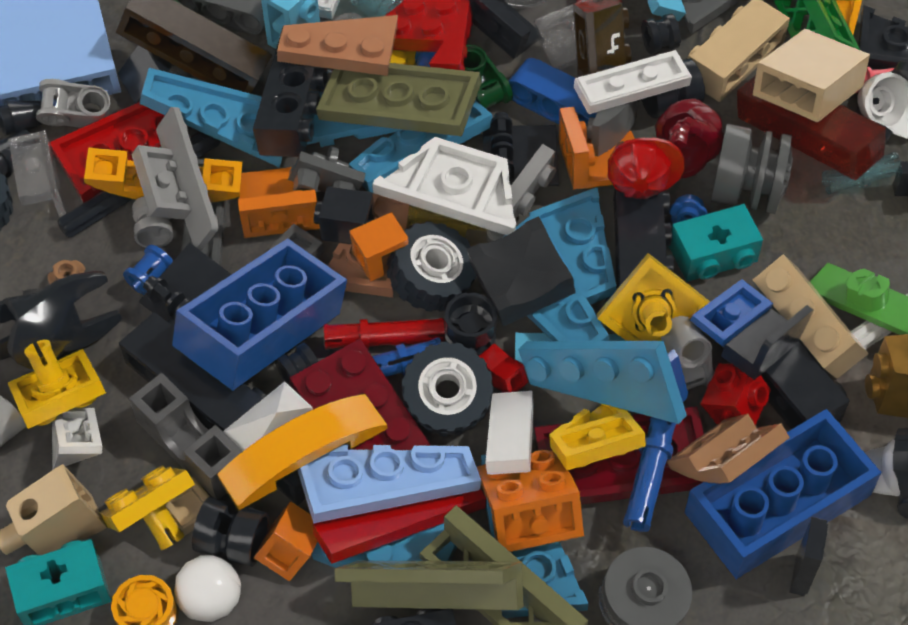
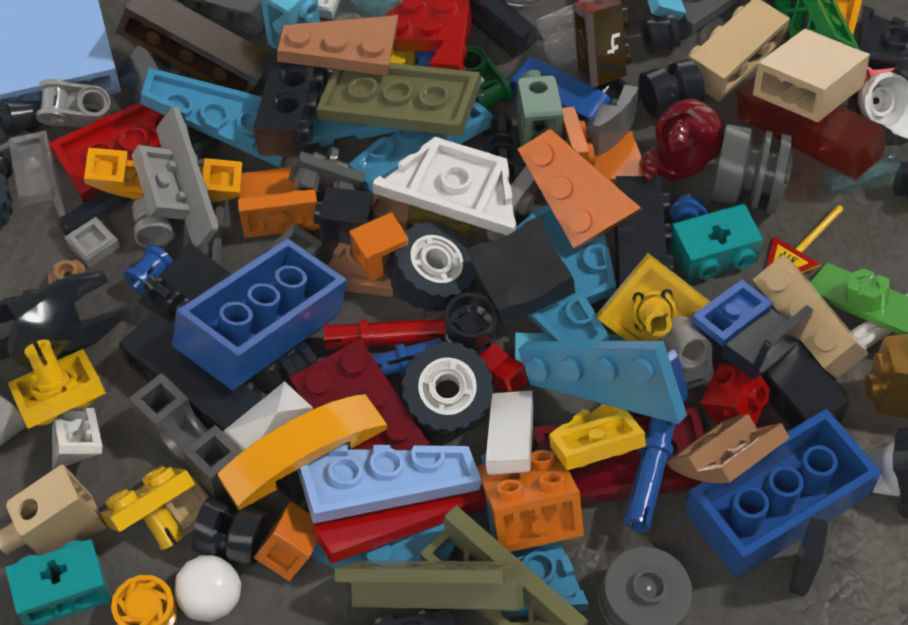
(92, 242): none -> light grey tile
(537, 101): none -> sand green torso
(575, 190): none -> orange wing
(632, 82): white tile -> none
(645, 166): red piece -> none
(795, 255): none -> piece

